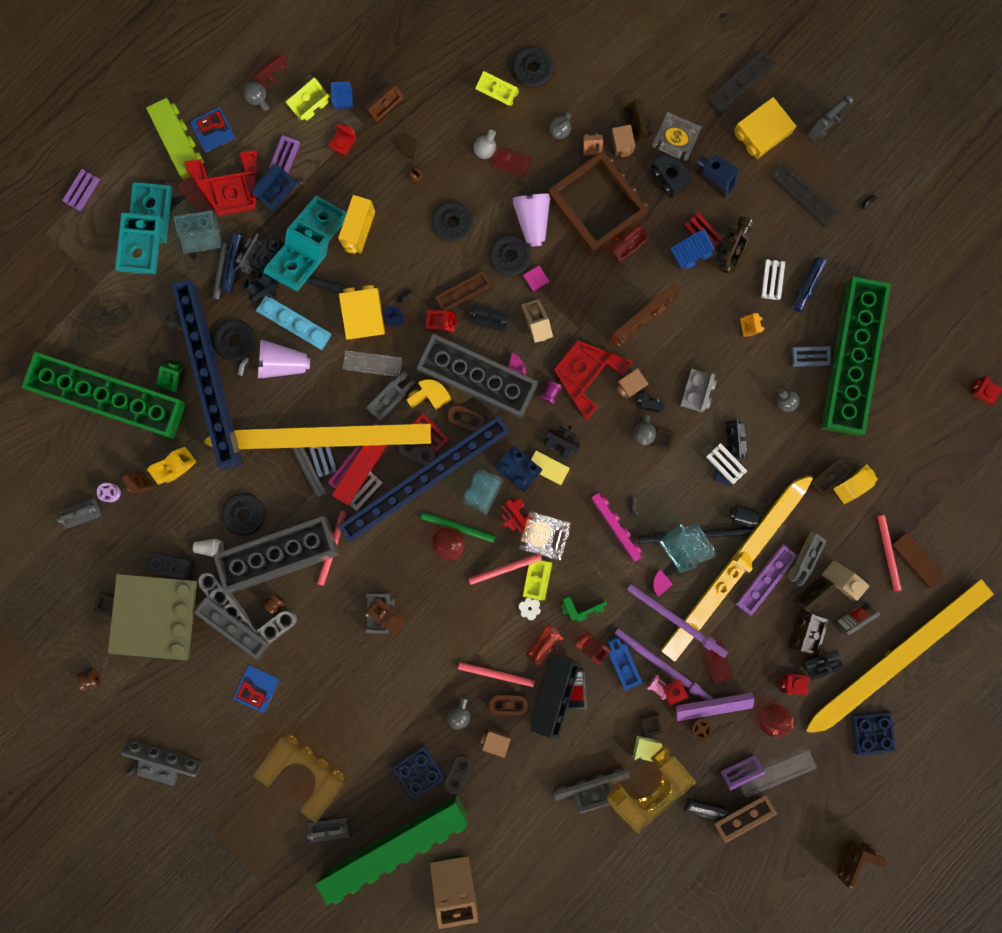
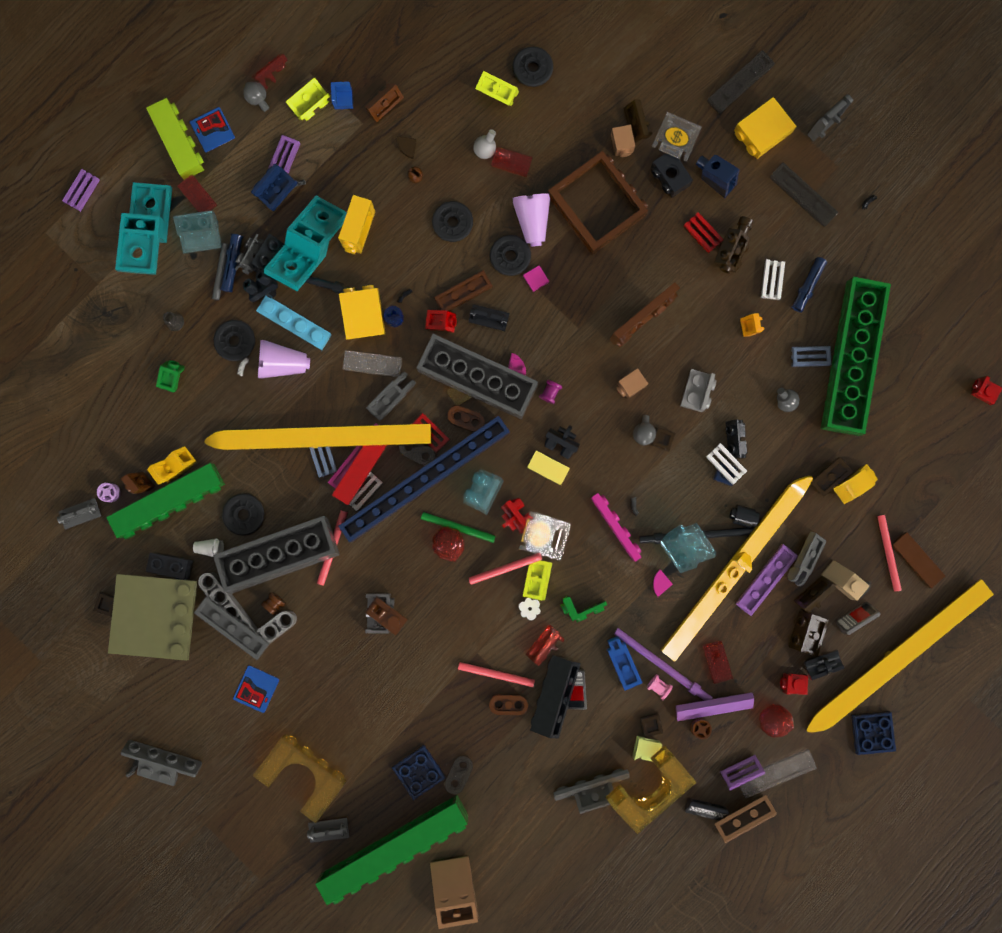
(88, 679): reddish brown wheel -> none
(104, 395): green brick -> none
(165, 501): none -> green brick
(207, 375): dark blue brick -> none
(230, 192): red wing -> none
(309, 471): dark grey axle -> none
(343, 139): red bracket -> none
(433, 391): yellow brick -> none
(459, 715): dark grey piece -> none
(495, 742): medium nougat brick -> none
(518, 468): dark blue bracket -> none
(537, 320): tan slope -> none
(560, 126): dark grey piece -> none
(580, 369): red wing -> none
(592, 144): nougat tile -> none
(593, 648): clear red brick -> none
(630, 243): clear red plate -> none
(652, 404): black bracket -> none
(674, 692): red bracket -> none
(692, 249): blue brick -> none
(709, 643): medium lavender bar -> none
(854, 859): reddish brown bracket -> none

